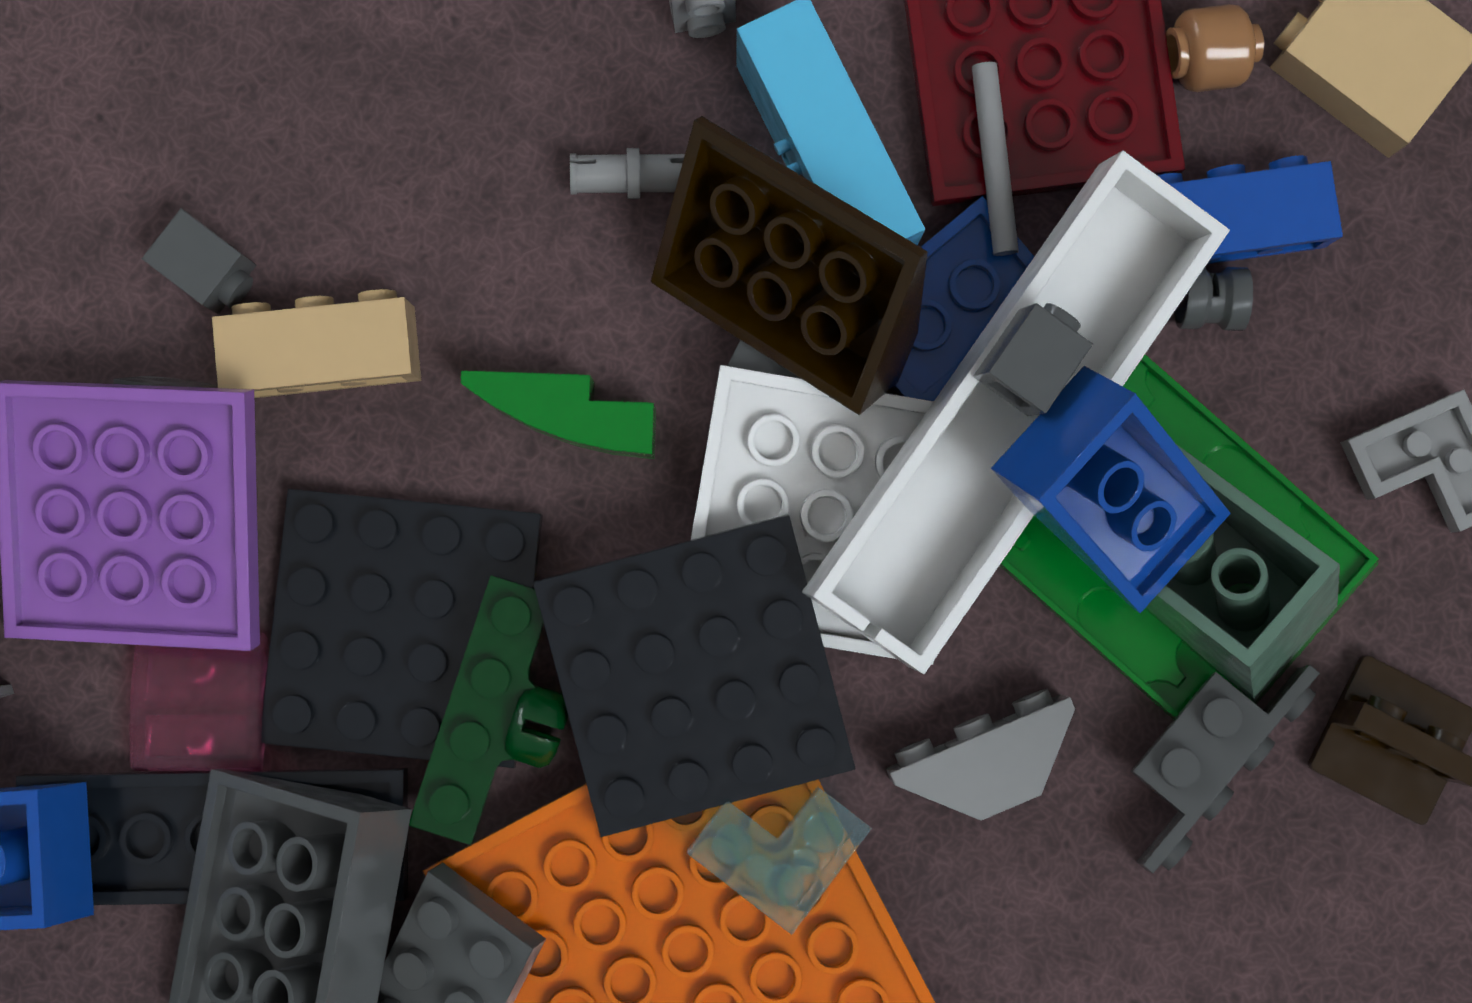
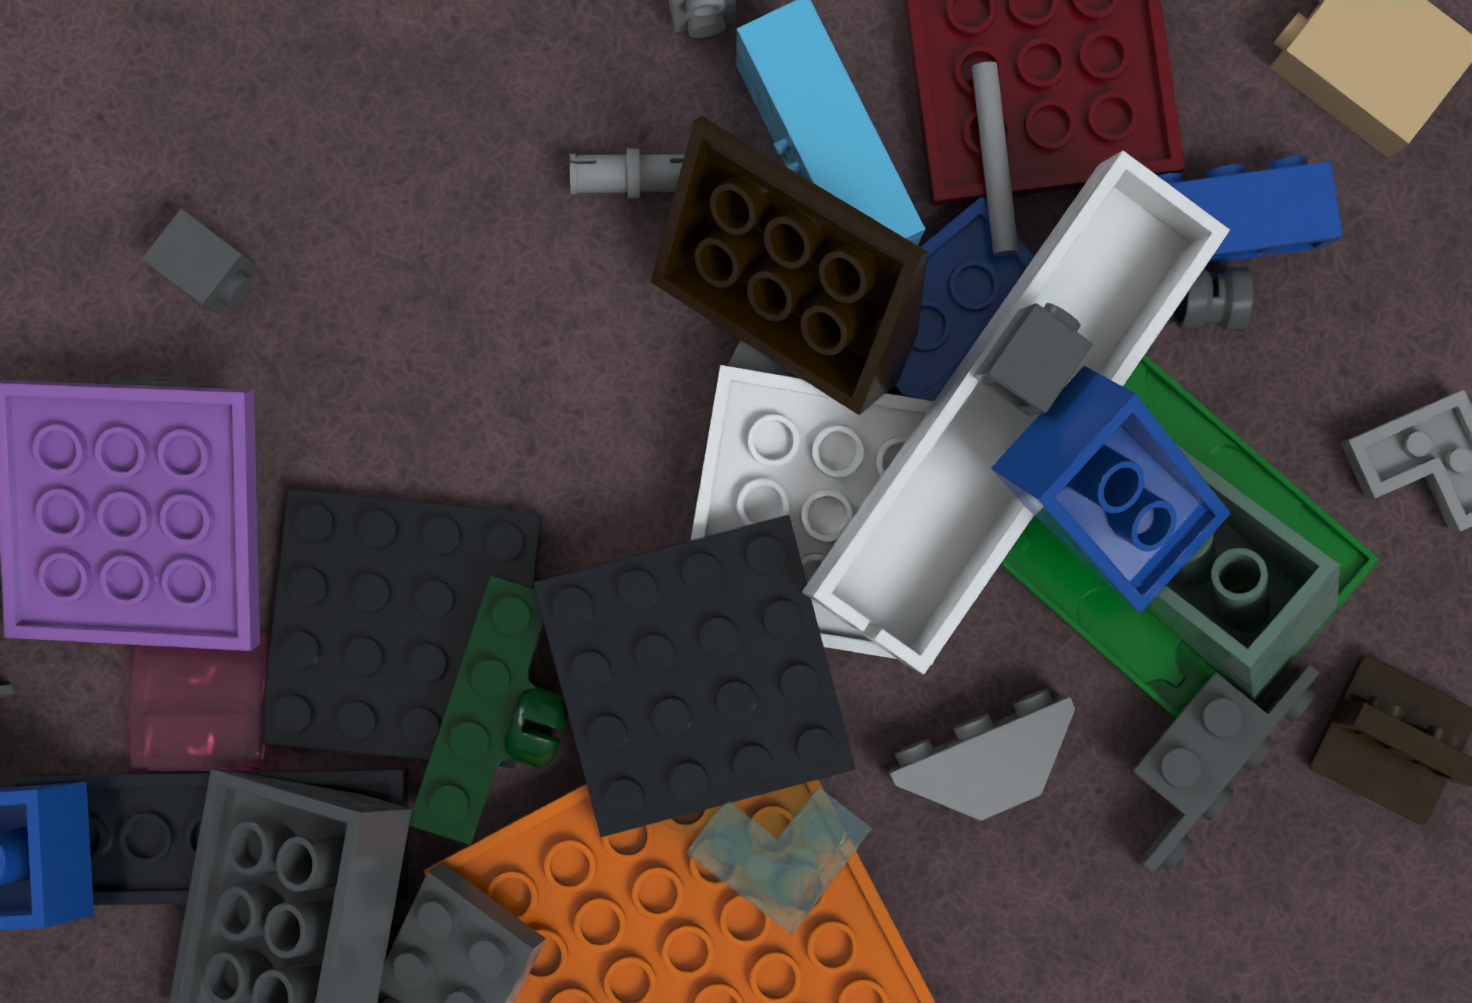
(317, 345): tan brick -> none
(566, 410): green slope -> none
(1213, 47): medium nougat head -> none

